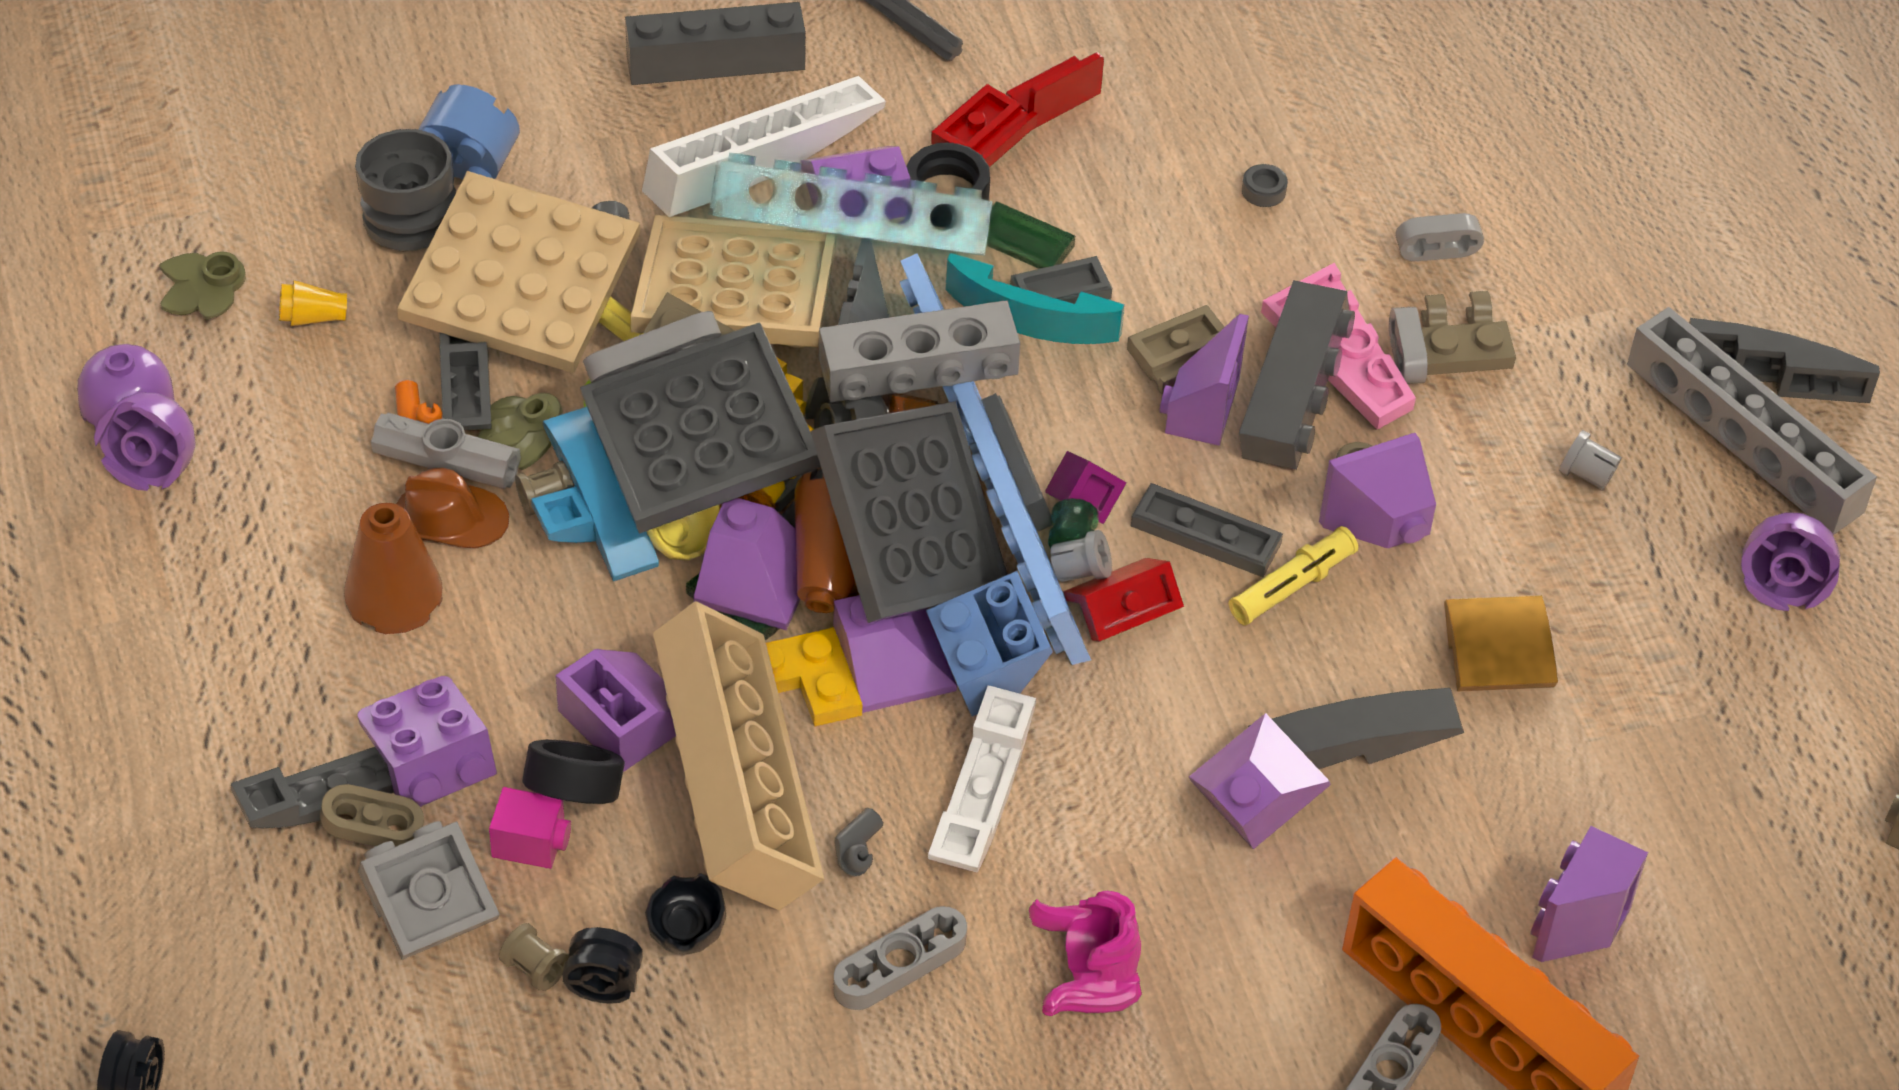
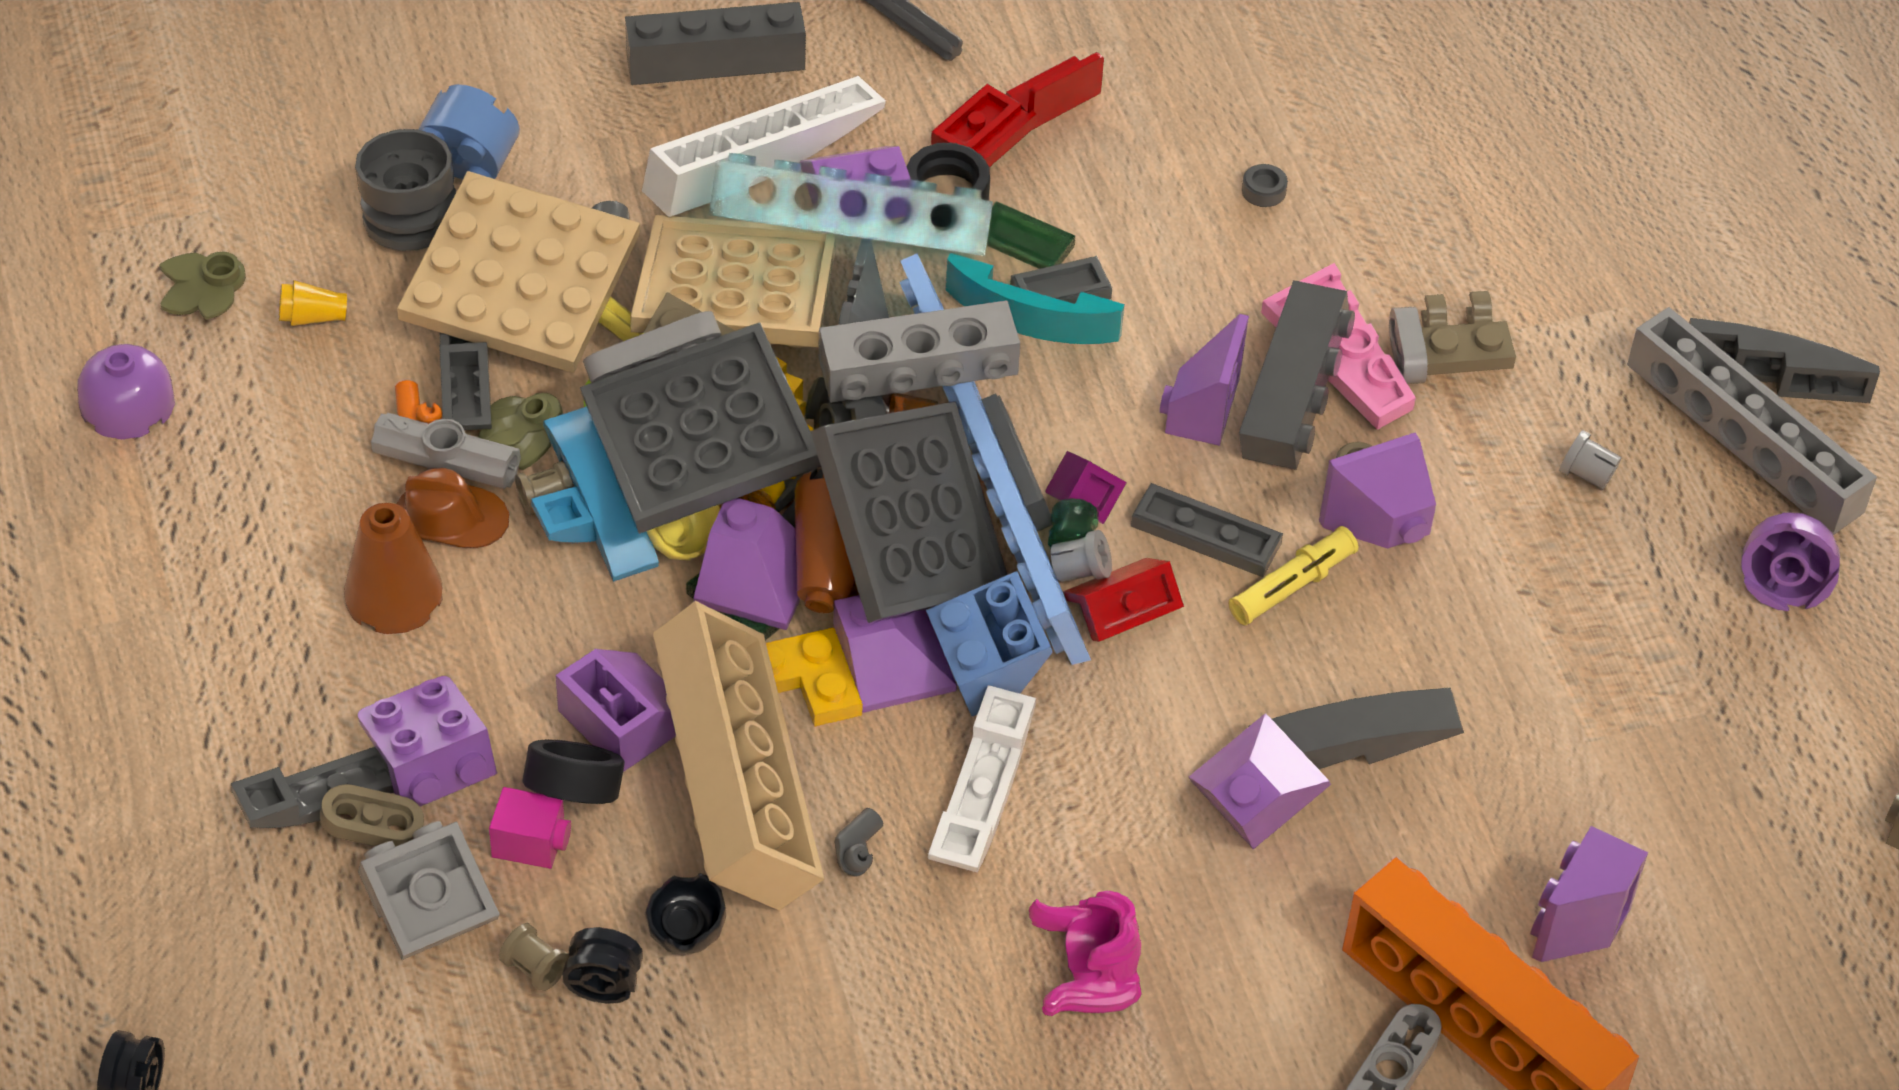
(146, 440): medium lavender cylinder -> none
(889, 978): light grey beam -> none
(1172, 343): dark tan plate -> none
(1439, 237): light grey beam -> none
(1500, 643): pearl gold slope -> none

